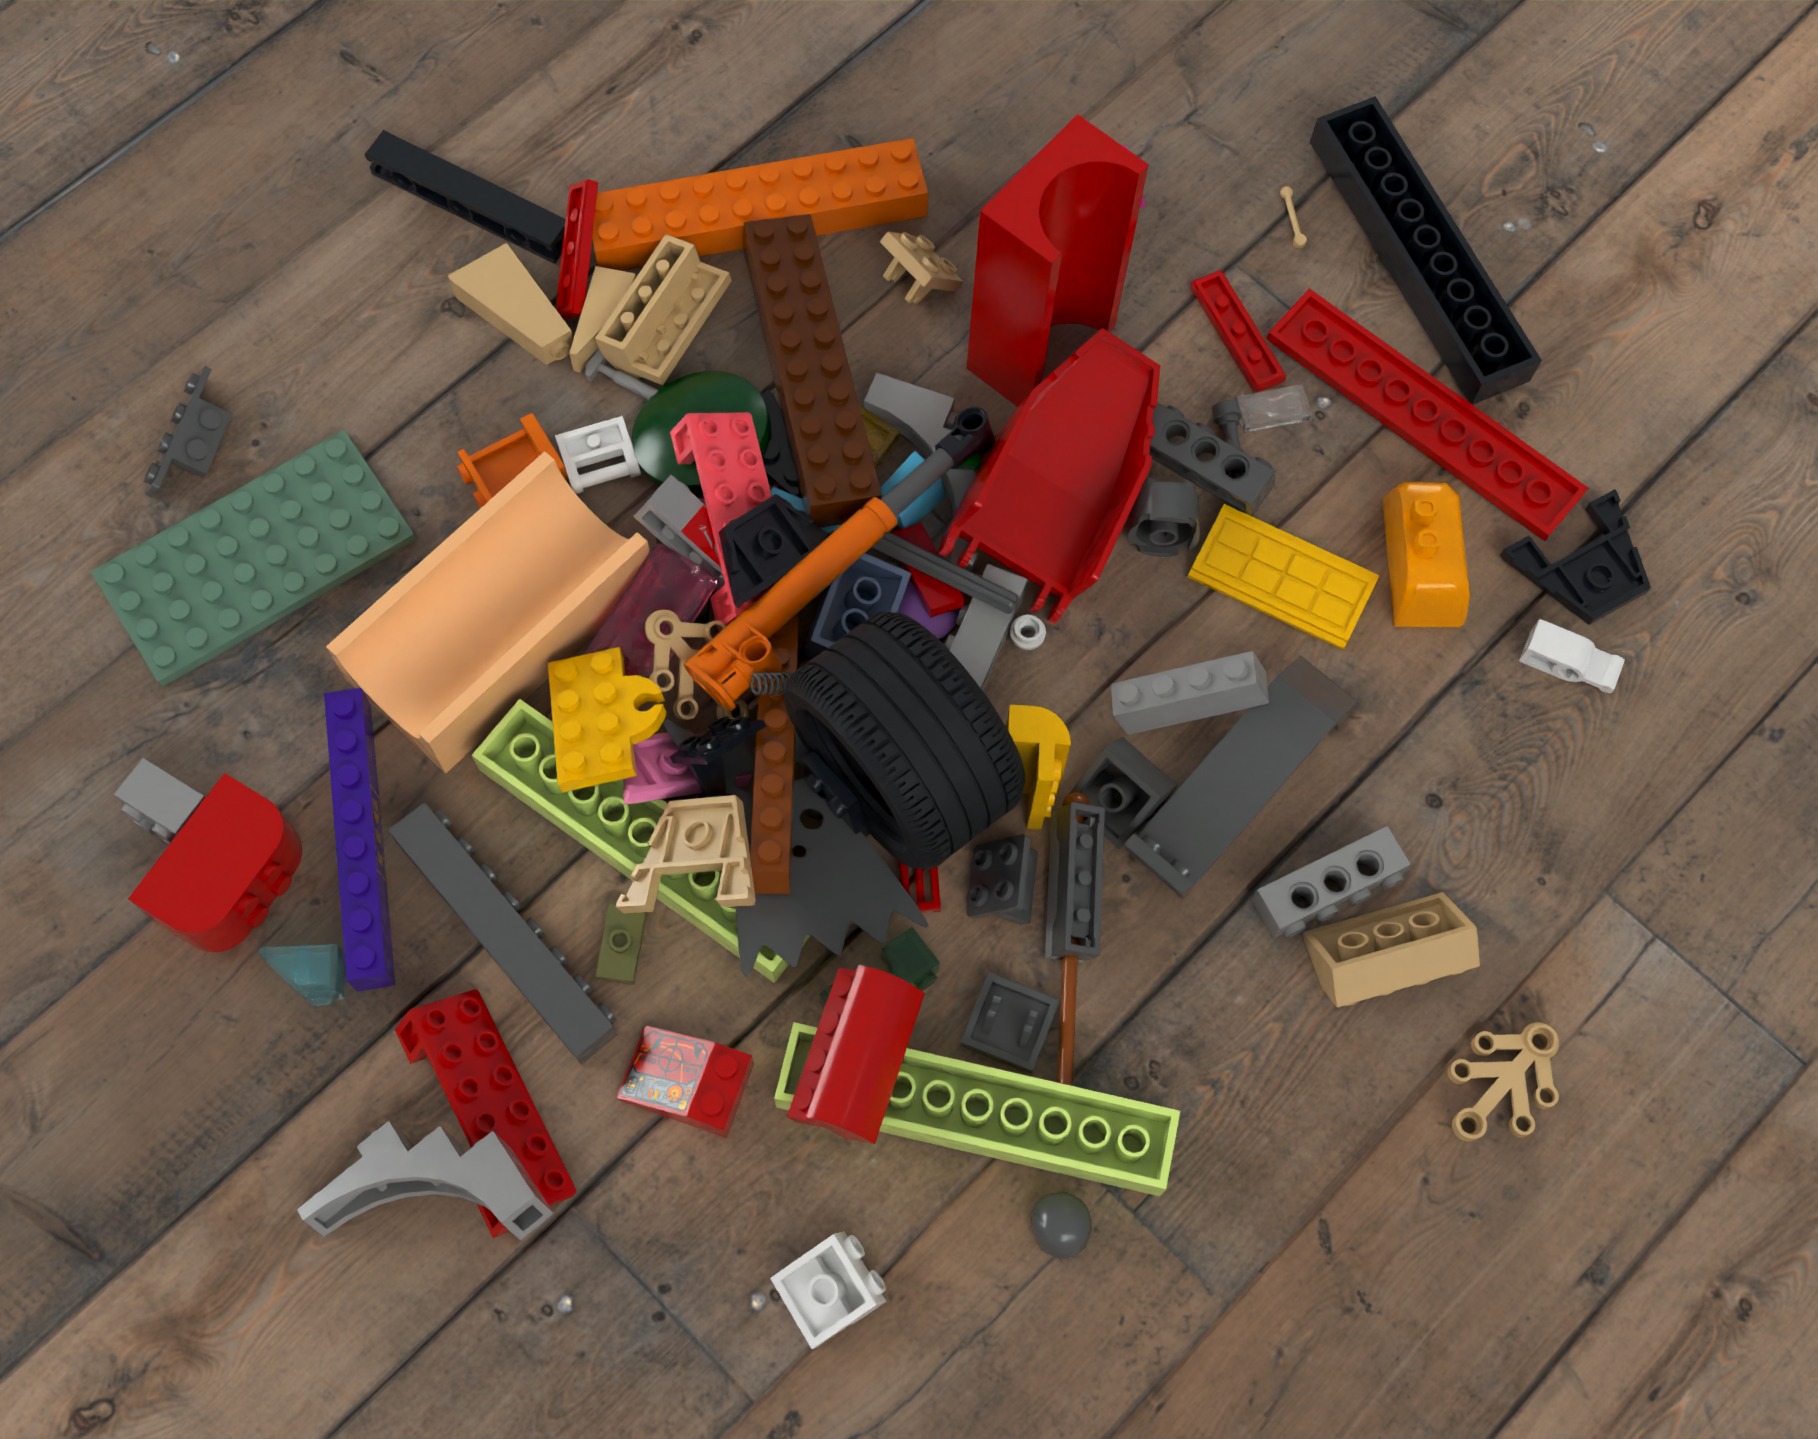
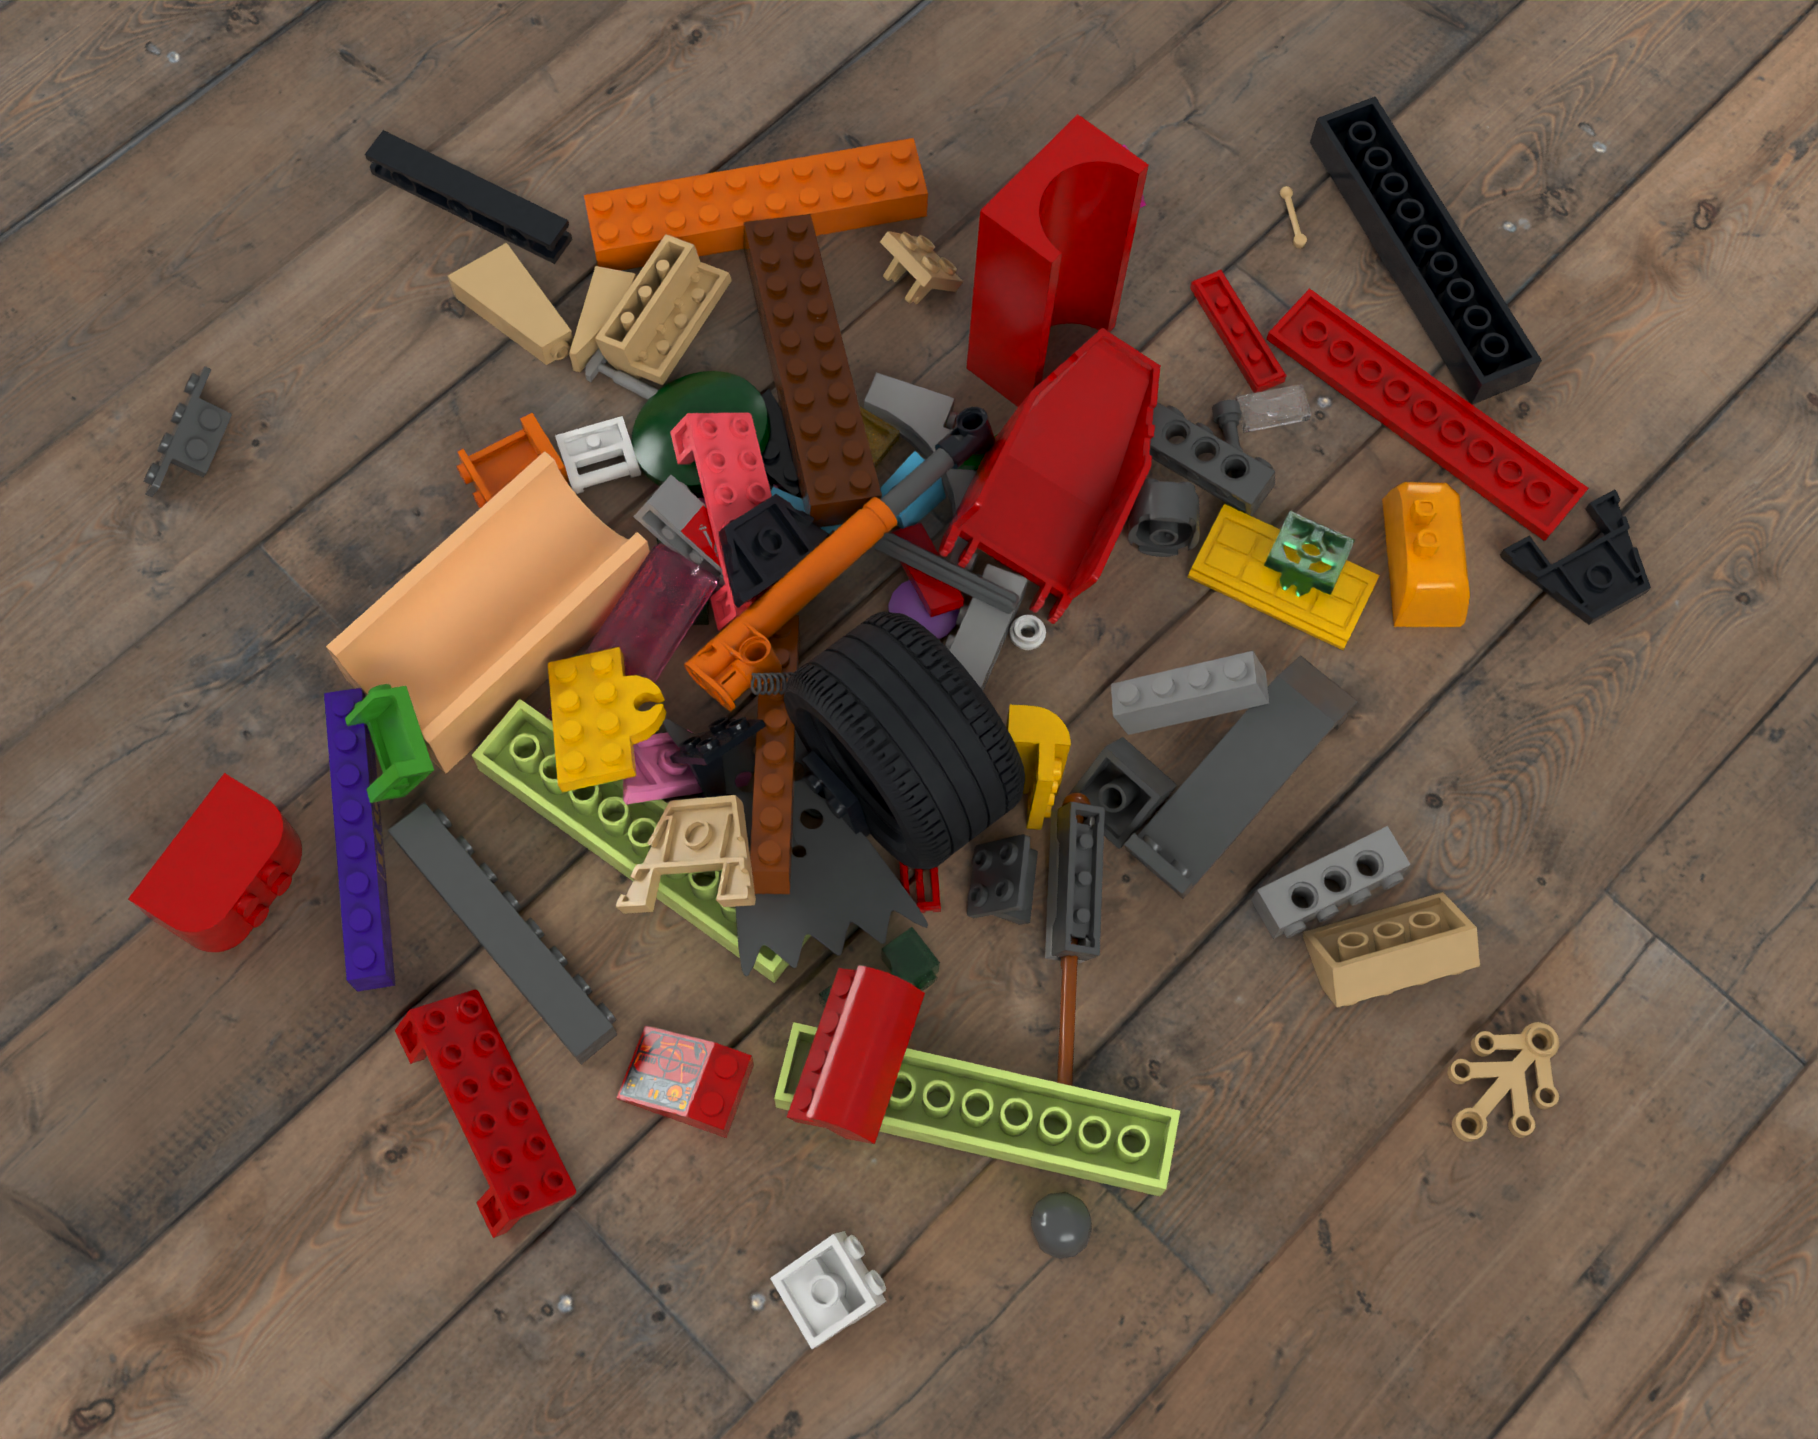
(157, 800): light grey brick -> none
(252, 557): sand green plate -> none
(311, 970): clear light blue slope -> none
(396, 741): none -> bright green panel
(438, 1166): light grey arch -> none
(576, 248): red tile -> none
(620, 946): olive plate -> none
(674, 641): tan plant -> none
(852, 598): sand blue slope -> none
(1009, 1023): dark grey plate -> none
(1300, 574): none -> clear green piece
(1570, 657): white piece -> none

